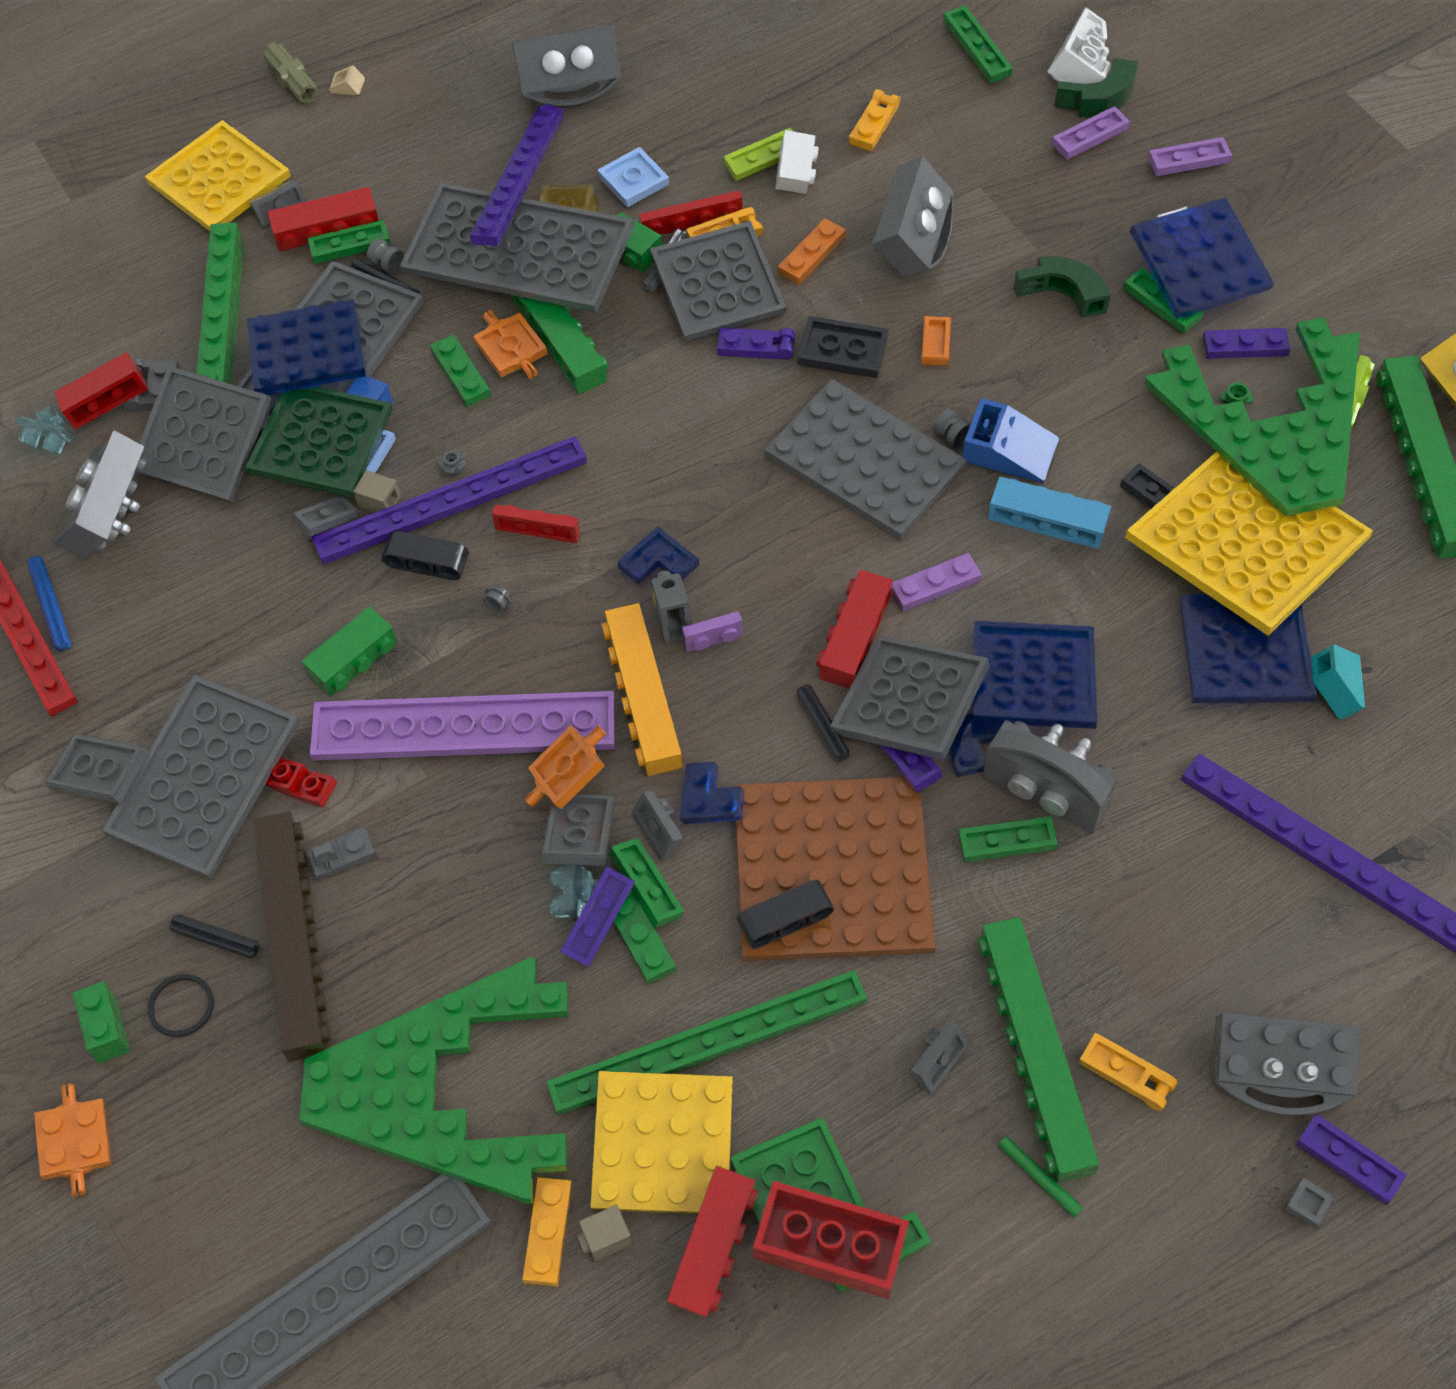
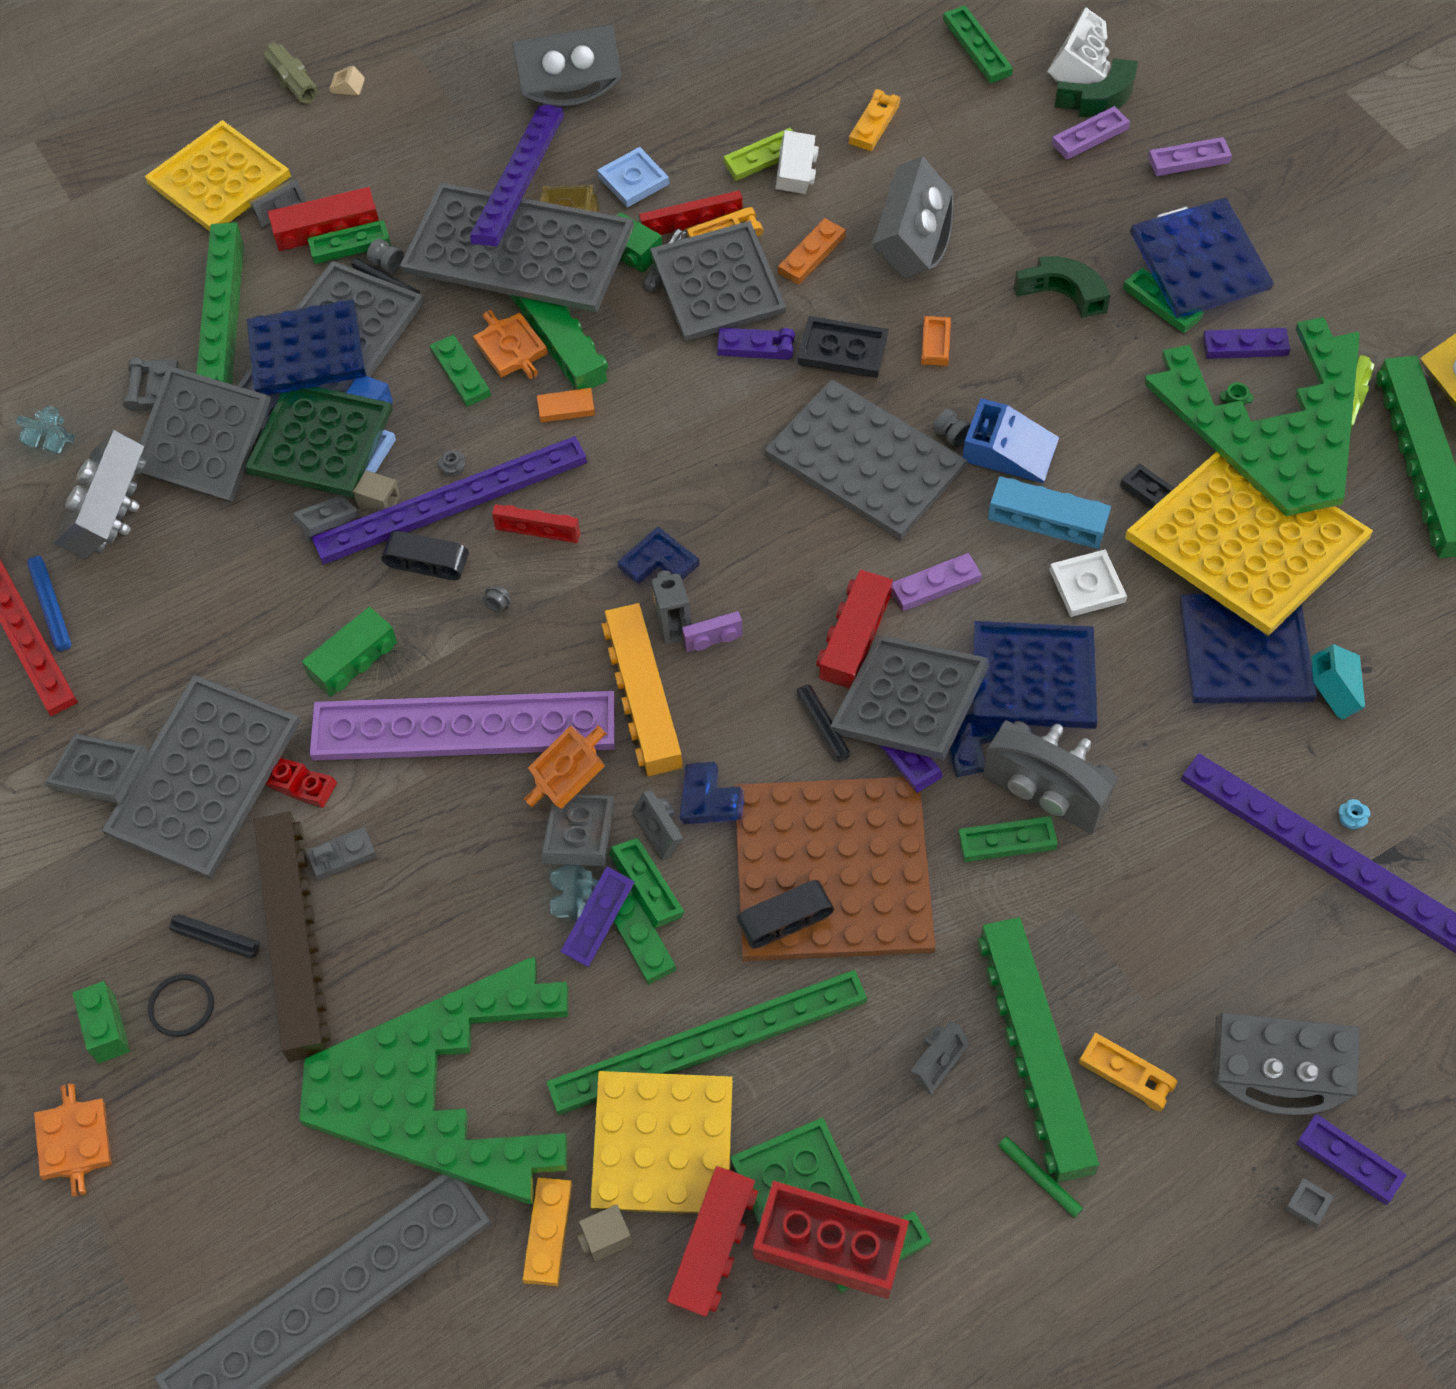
(101, 390): red brick -> none
(565, 405): none -> orange tile
(1088, 583): none -> white plate
(1354, 821): none -> medium azure plate

